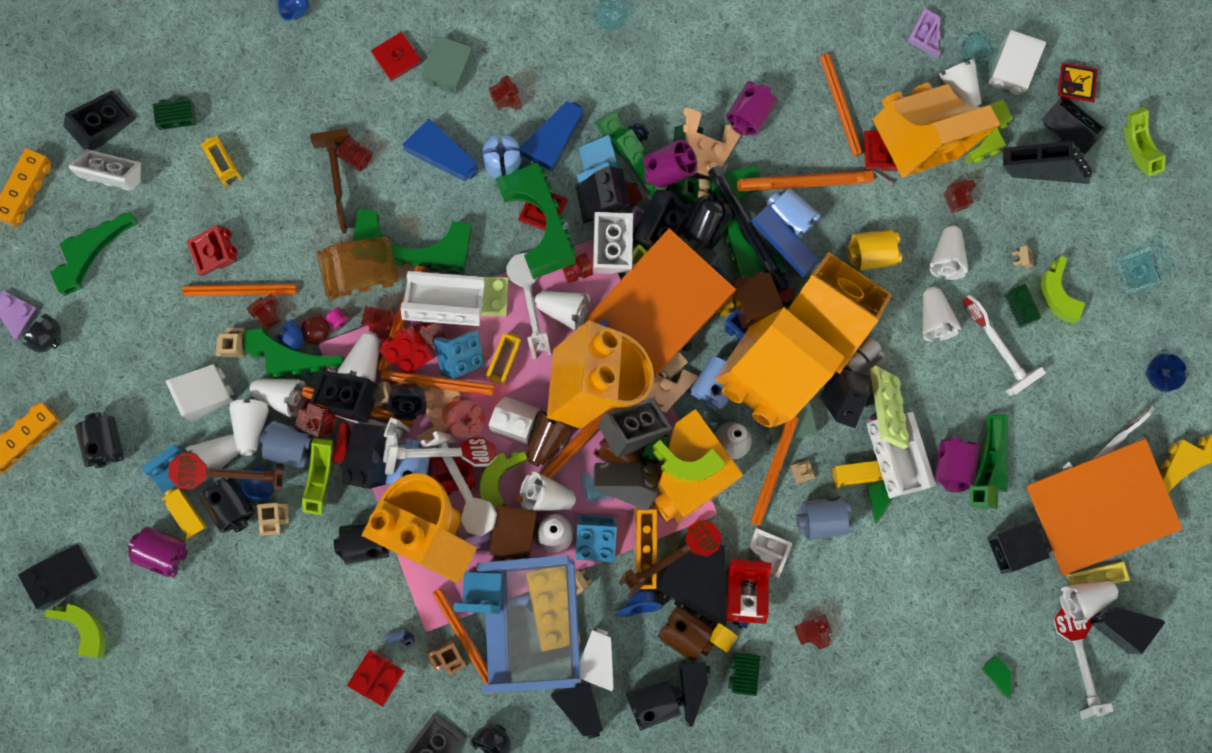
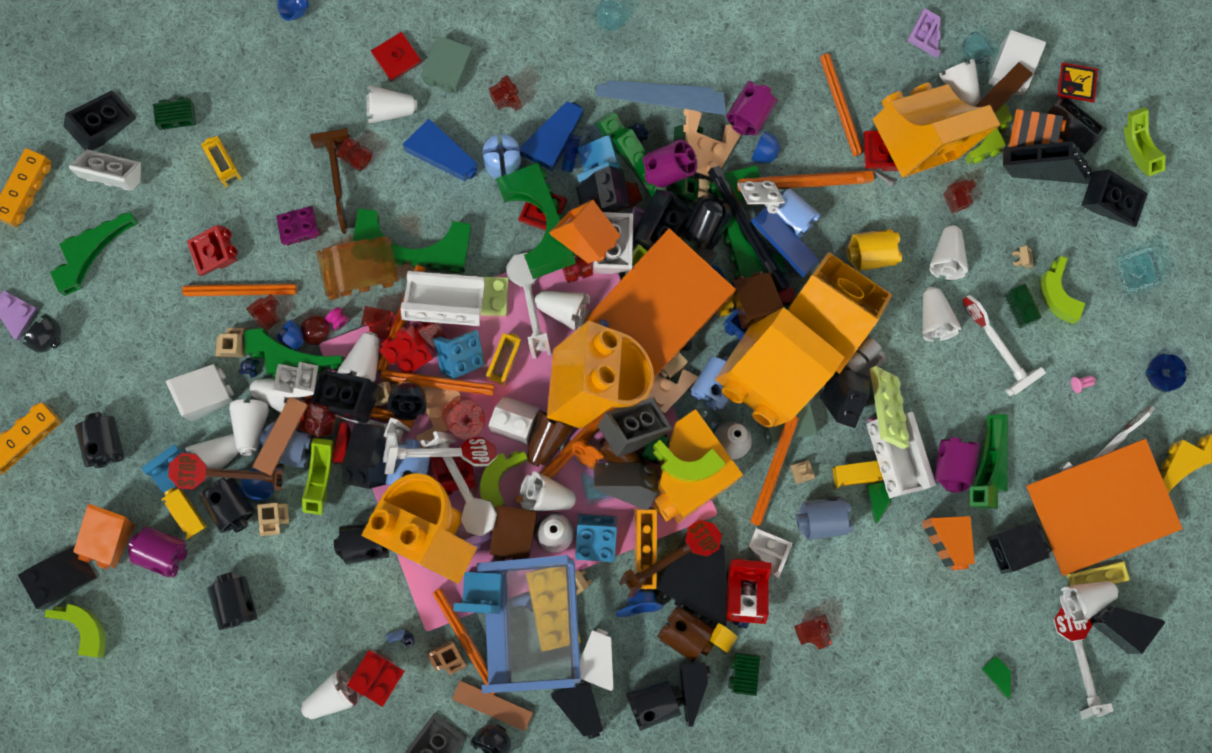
(103, 537): none -> orange slope
(231, 600): none -> black cylinder
(248, 367): none -> dark blue plant
(280, 436): none -> nougat tile
(295, 381): none -> white slope
(297, 225): none -> magenta hinge
(330, 697): none -> white cone
(388, 104): none -> white cone
(492, 705): none -> nougat tile
(570, 153): none -> clear blue plate
(586, 232): none -> orange slope
(586, 454): none -> orange plate
(676, 96): none -> light blue sticker
(762, 193): none -> white hinge
(766, 149): none -> blue helmet
(952, 540): none -> orange slope
(1006, 87): none -> reddish brown tile
(1036, 128): none -> slope
(1078, 384): none -> bright pink piece
(1114, 197): none -> black slope

